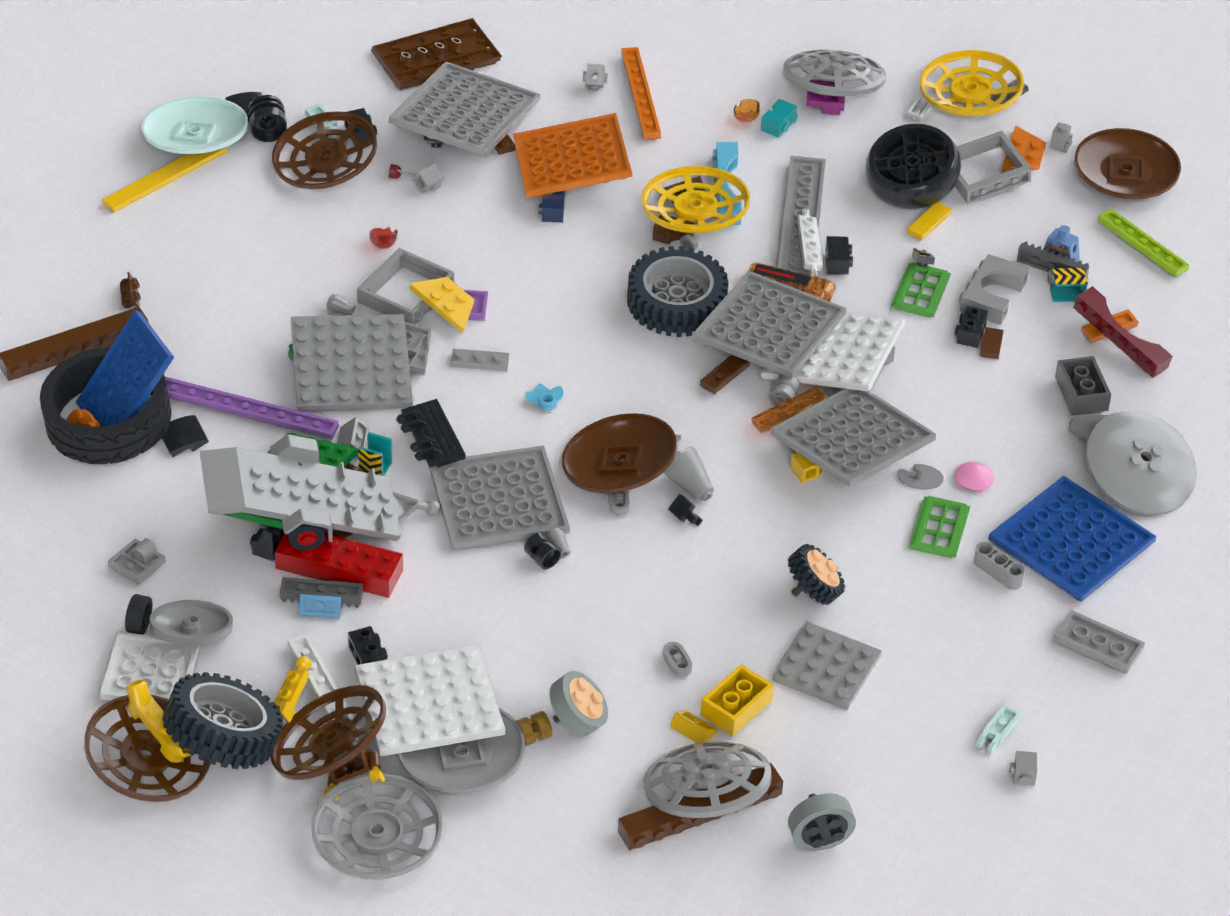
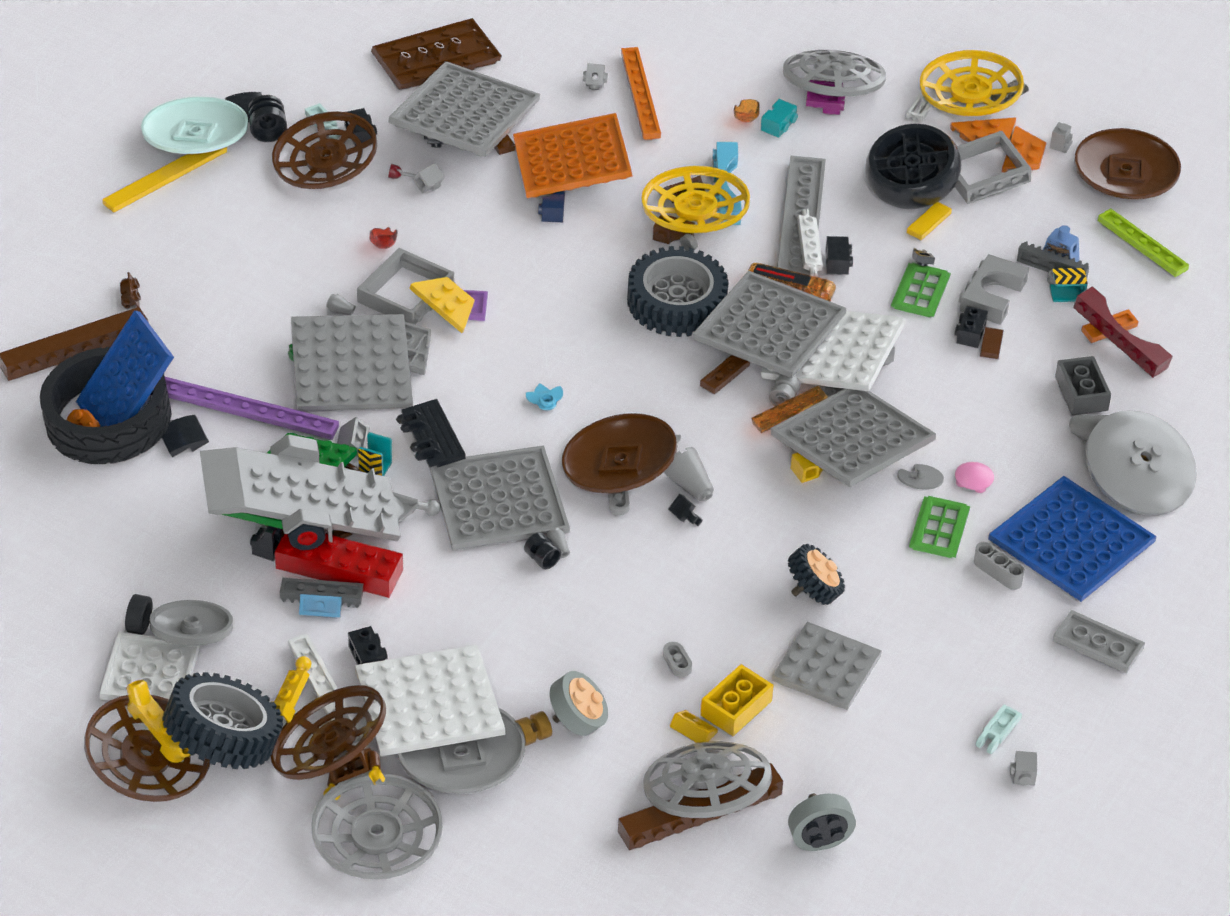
(137, 560): light grey plate -> none
(480, 359): light grey plate -> none
(980, 128): none -> orange wing

